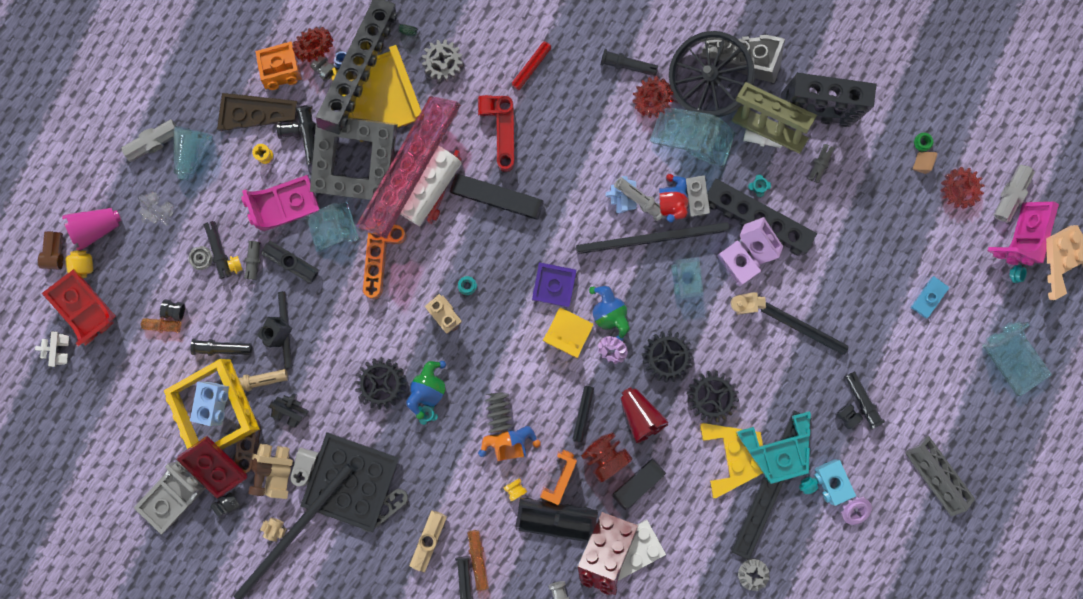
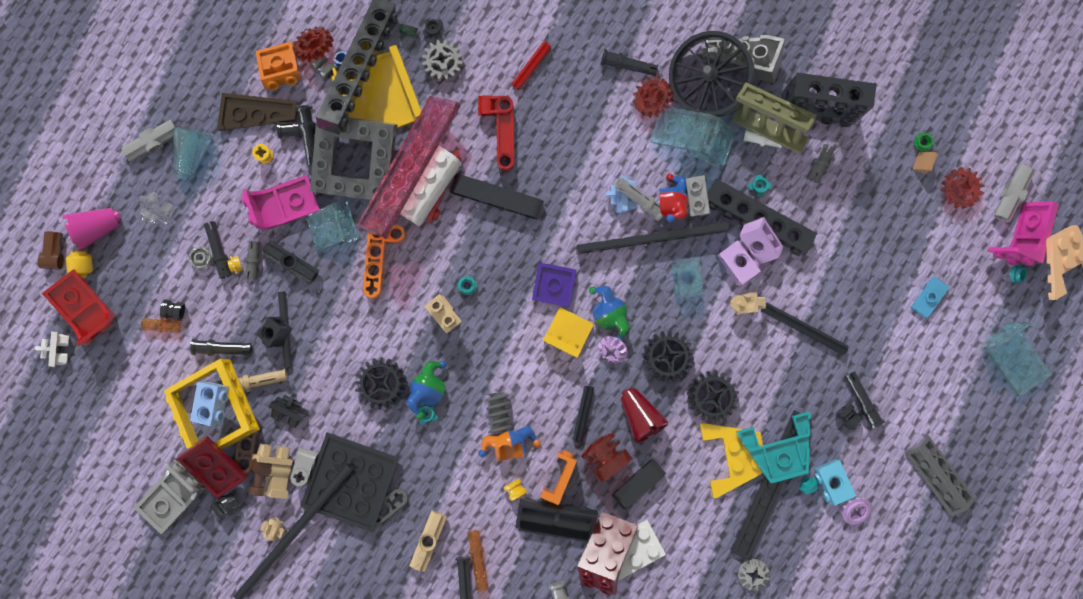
(429, 23): none -> black plate

